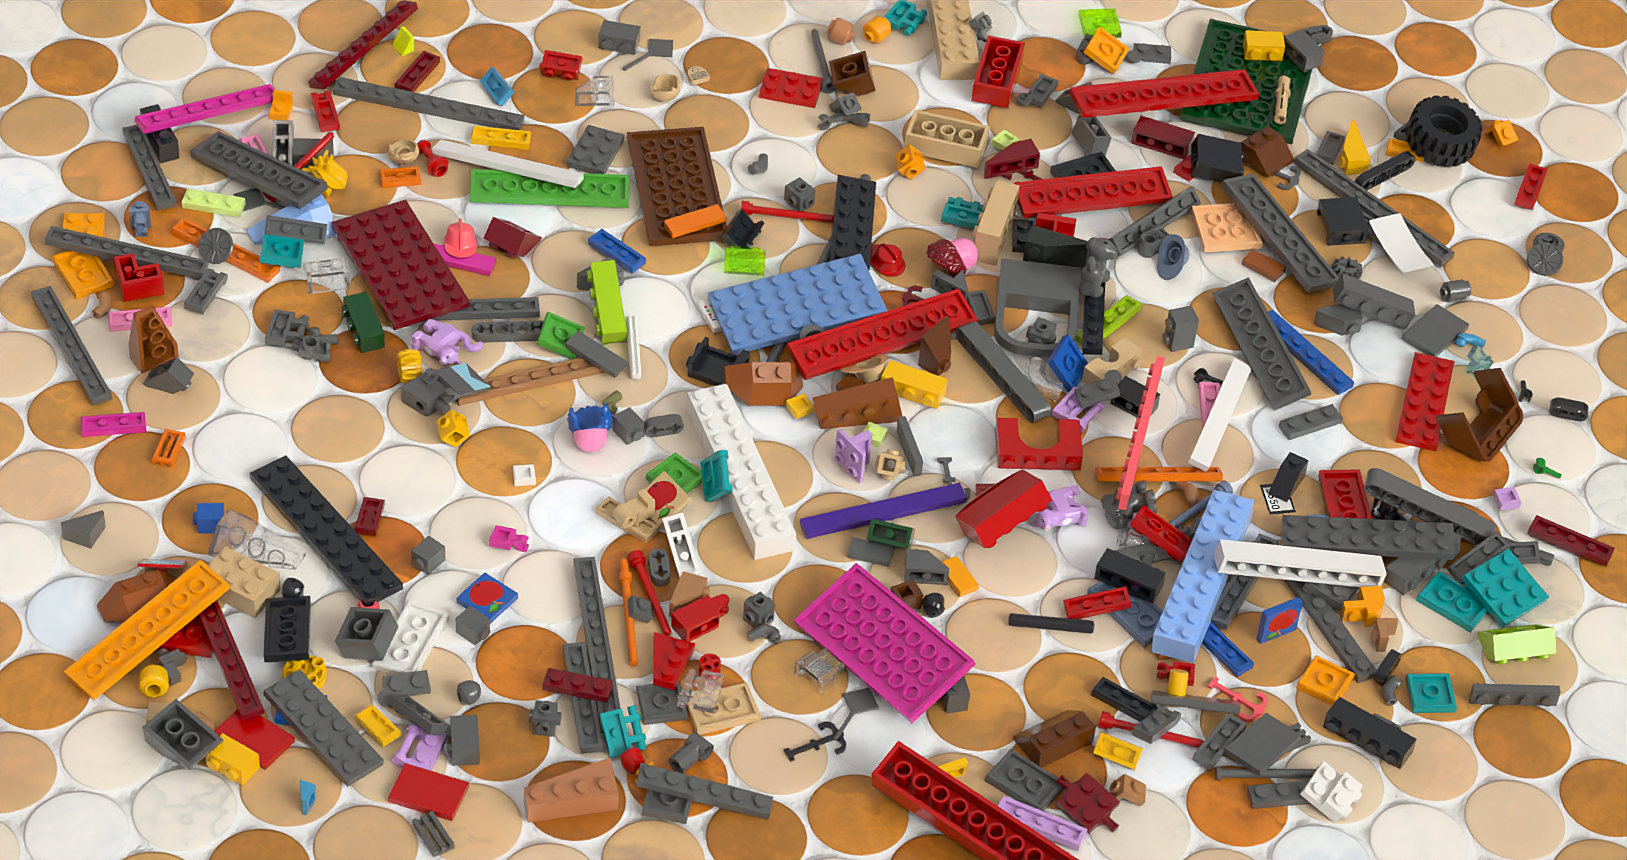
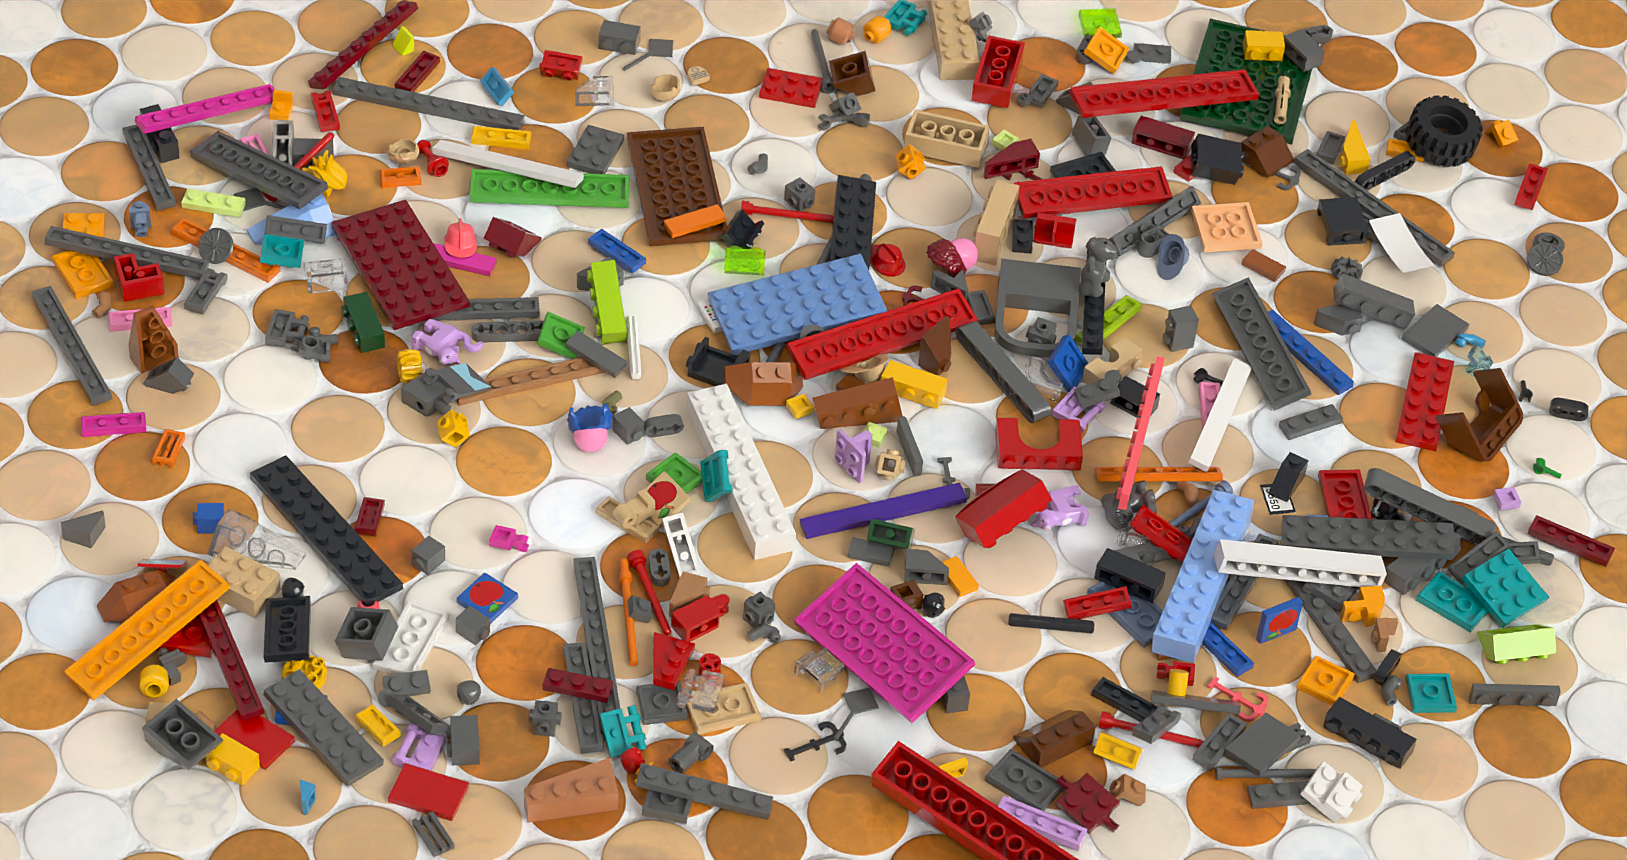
(524, 475): white tile -> none
(962, 212): teal plate -> none
(1054, 248): pearl dark grey slope -> none
(1280, 232): dark grey plate -> none
(1455, 290): dark grey brick -> none

